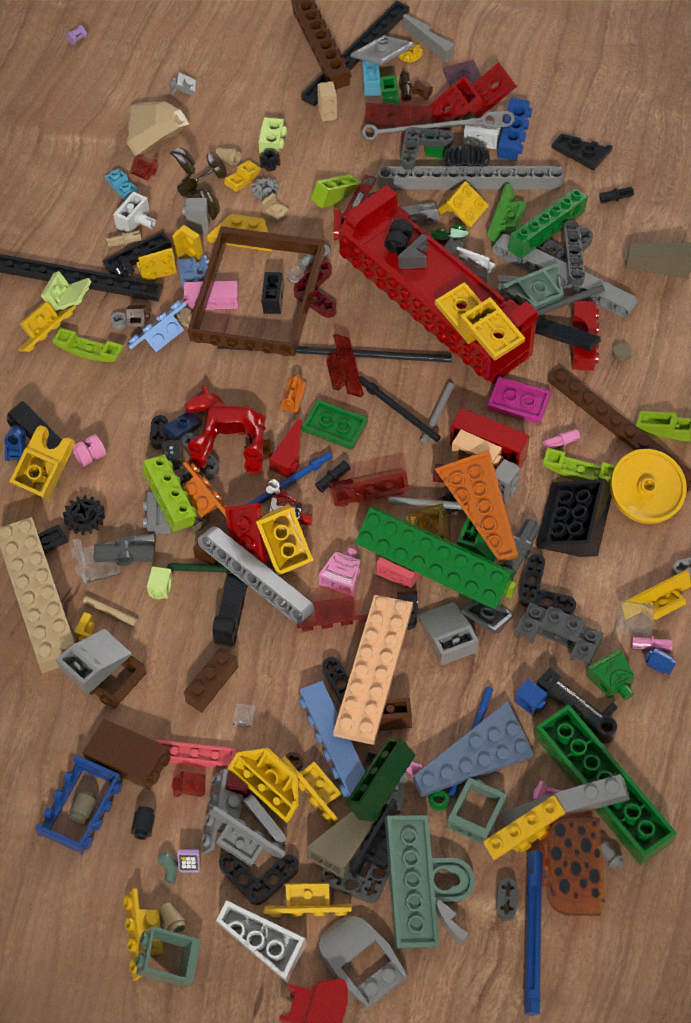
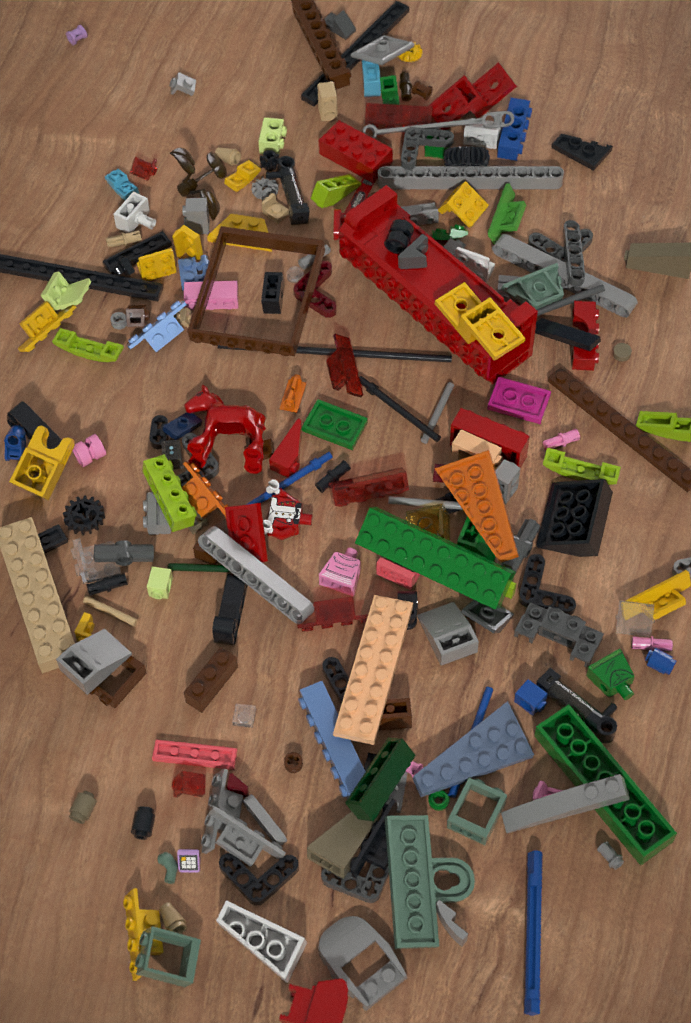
(62, 795): blue window -> none
(107, 584): none -> black pin
(127, 754): reddish brown brick -> none
(142, 539): light grey axle -> none
(153, 123): tan brick -> none
(268, 779): yellow wedge -> none
(284, 539): yellow slope -> none
(298, 209): none -> piece
(307, 898): yellow bracket -> none
(318, 787): yellow bracket -> none
(340, 24): none -> dark grey slope
(355, 151): none -> red brick
(422, 32): light grey slope -> none
(455, 72): plate -> none
(512, 899): dark grey beam -> none
(525, 829): yellow bracket -> none
(547, 223): green brick -> none
(574, 867): clear orange brick -> none
(615, 195): black axle -> none
(648, 486): yellow dish -> none

